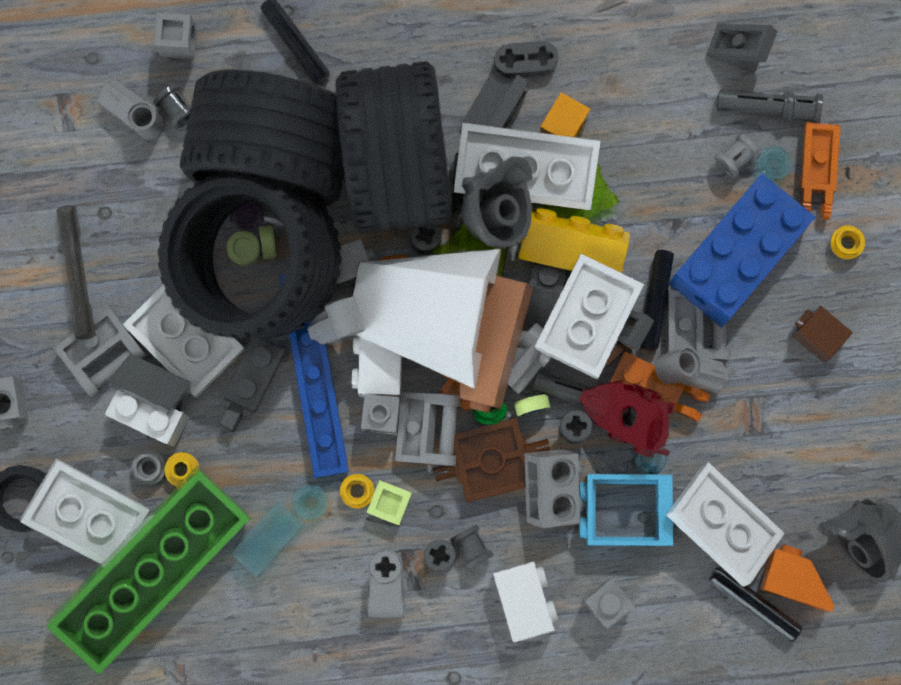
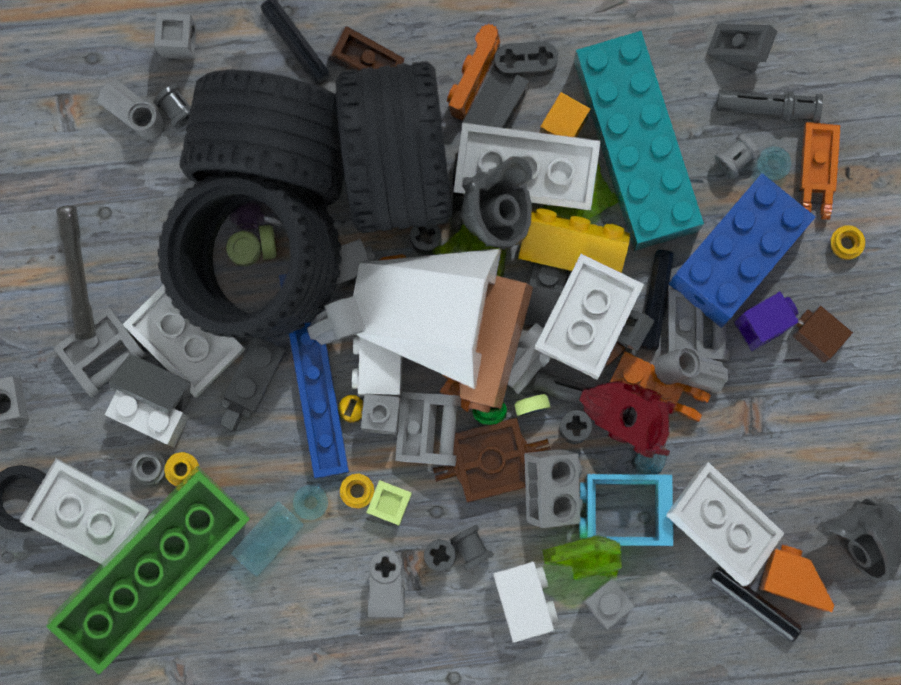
(343, 405): none -> yellow hinge
(359, 52): none -> reddish brown slope
(474, 72): none -> orange hinge
(587, 557): none -> clear neon green slope
(638, 140): none -> teal brick
(767, 320): none -> dark purple brick

